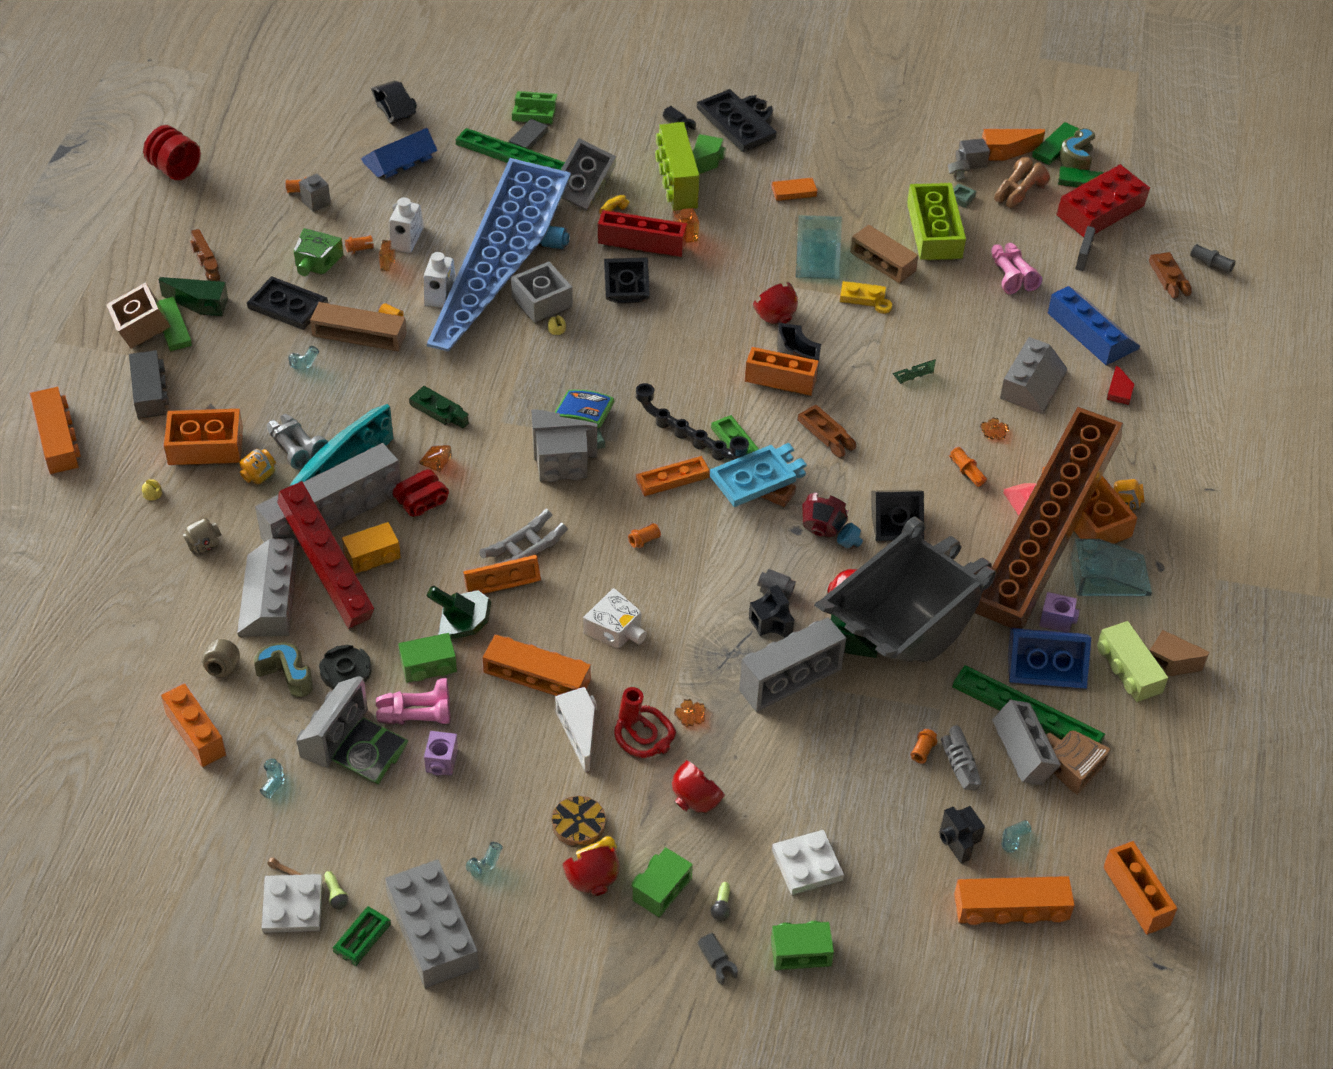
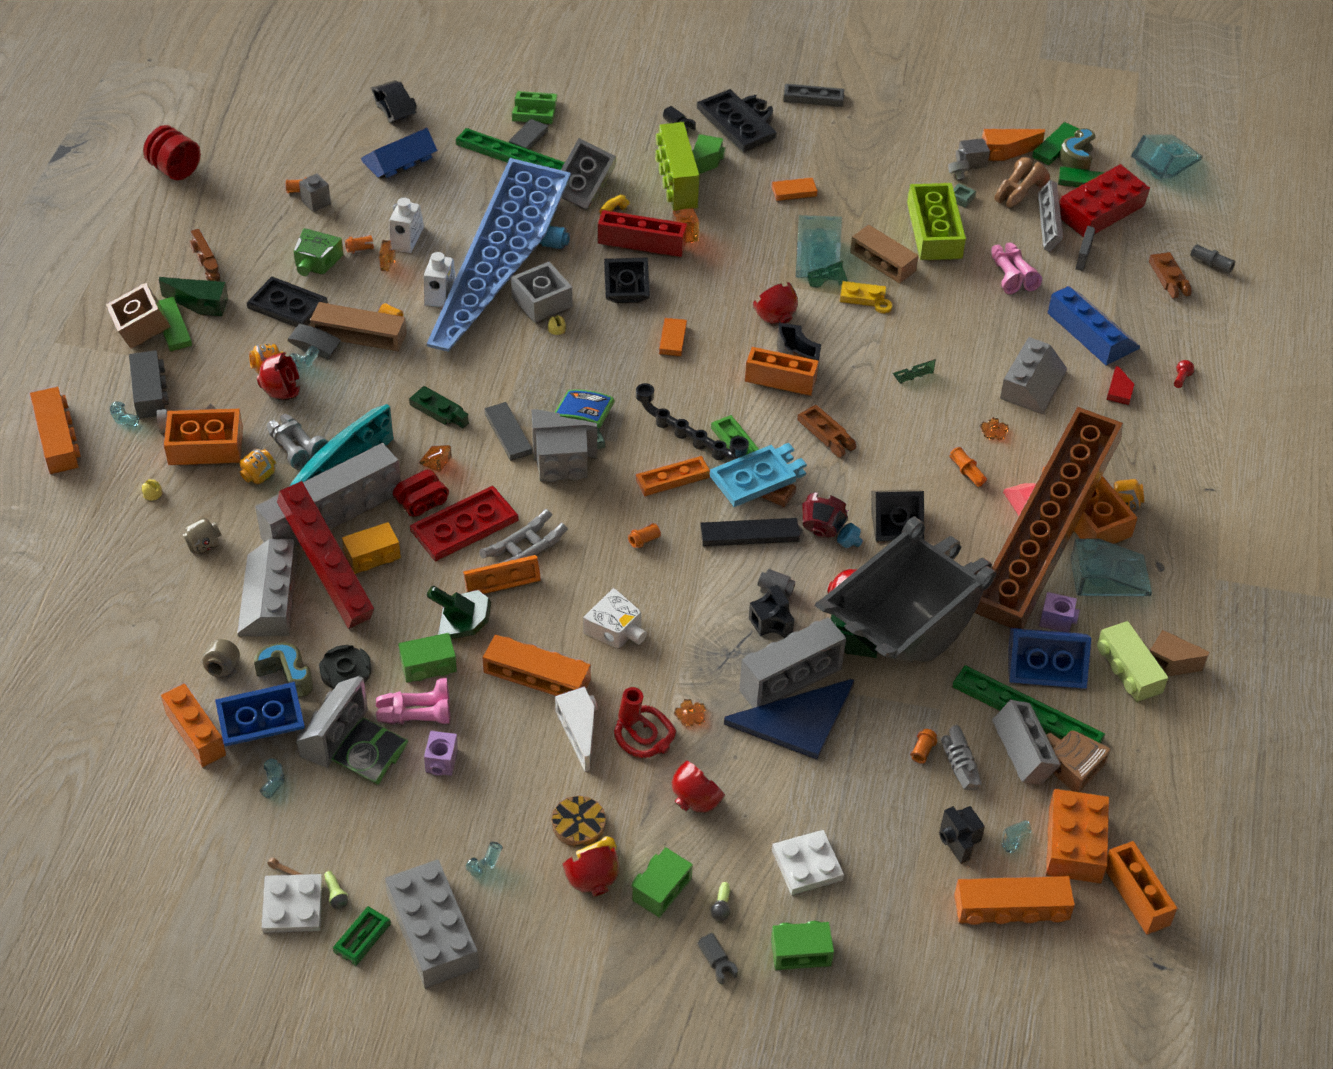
(120, 415): none -> clear light blue arm
(161, 418): none -> light grey tile
(259, 714): none -> blue slope
(260, 353): none -> light orange head
(279, 377): none -> red cylinder
(307, 336): none -> dark grey slope
(464, 523): none -> red tile
(508, 431): none -> dark grey tile
(672, 337): none -> orange tile
(749, 532): none -> black tile
(797, 721): none -> dark blue tile
(813, 95): none -> dark grey tile
(836, 275): none -> clear green piece
(1050, 215): none -> light grey tile
(1077, 836): none -> orange brick
(1164, 155): none -> clear light blue slope
(1184, 369): none -> red bar

